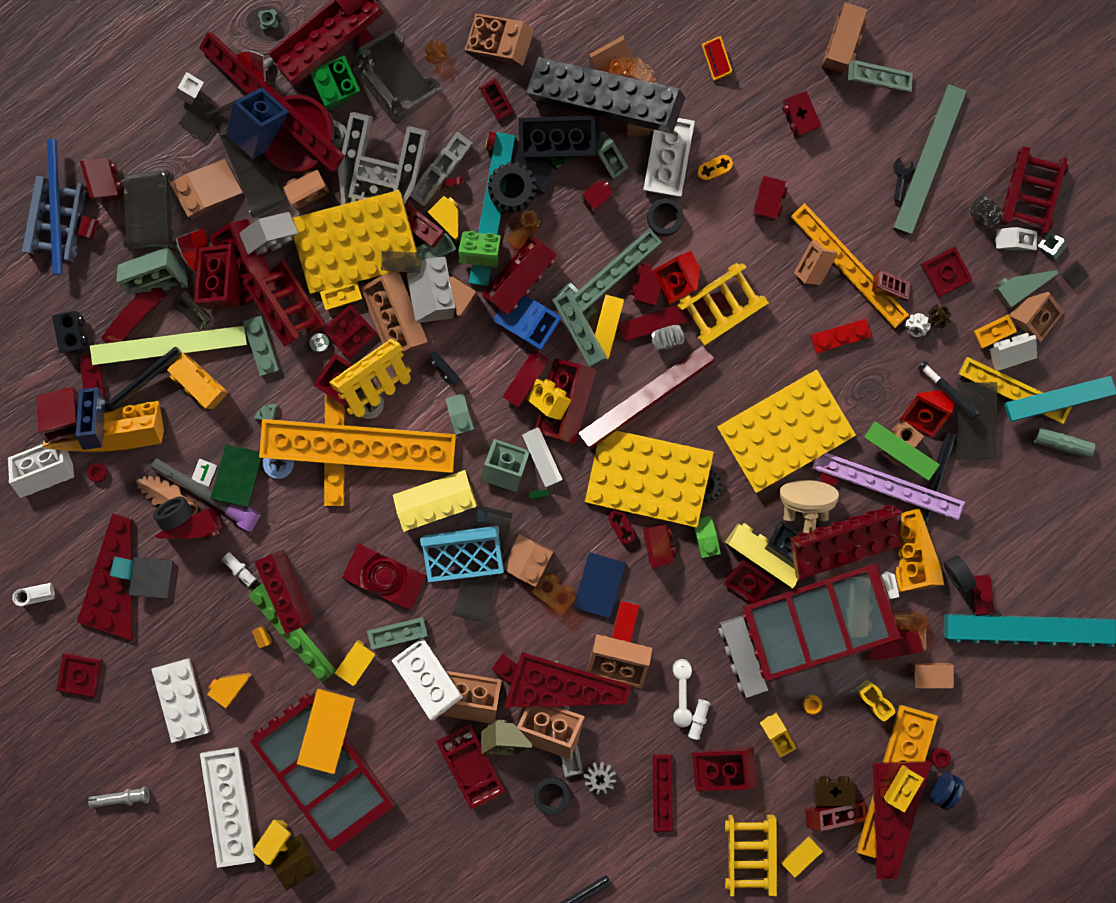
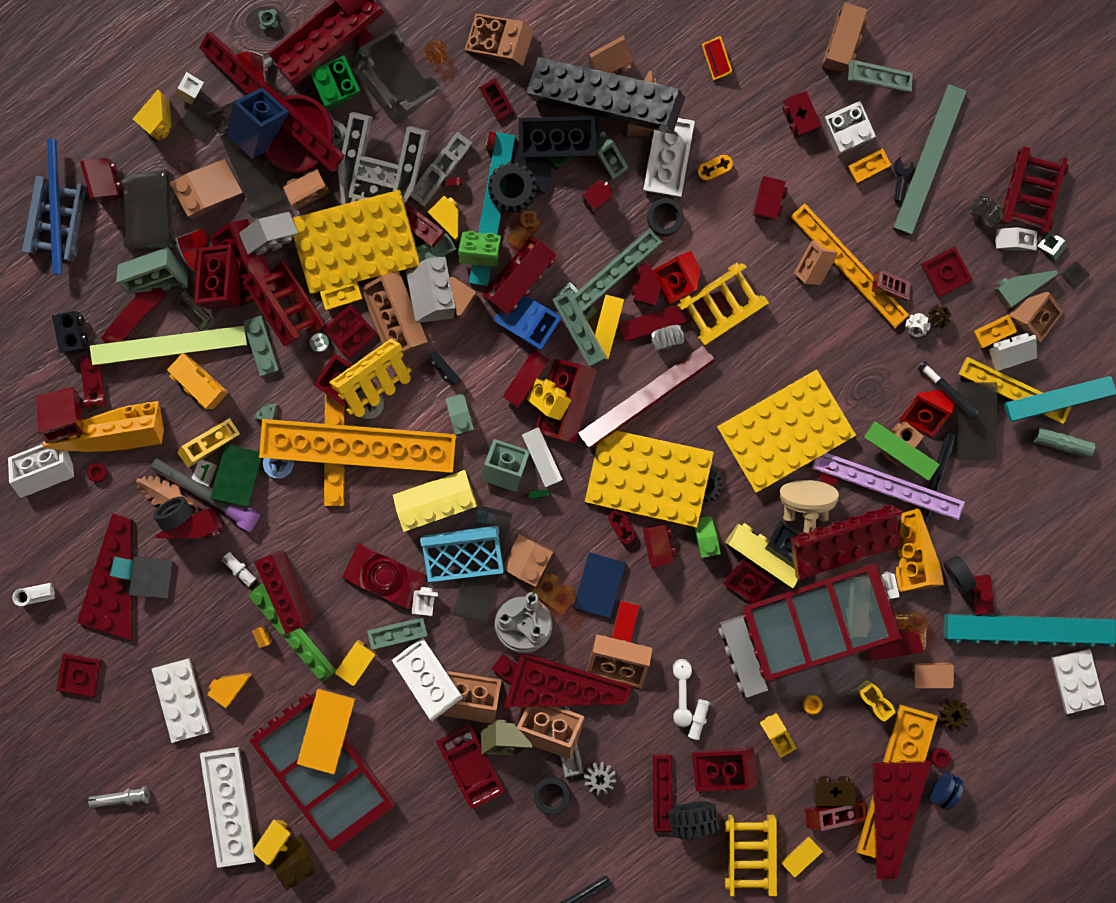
(87, 227): dark red beam -> none
(90, 418): dark blue brick -> none
(143, 379): black axle -> none
(155, 116): none -> yellow slope
(208, 443): none -> yellow slope
(401, 261): clear smoke tile -> none
(423, 601): none -> white bracket
(523, 624): none -> light grey piece
(632, 68): clear orange brick -> none
(693, 820): none -> black tyre
(840, 336): red plate -> none
(849, 128): none -> white slope
(869, 166): none -> light orange plate
(903, 788): yellow panel -> none
(953, 707): none -> dark brown gear
(1077, 681): none -> white plate

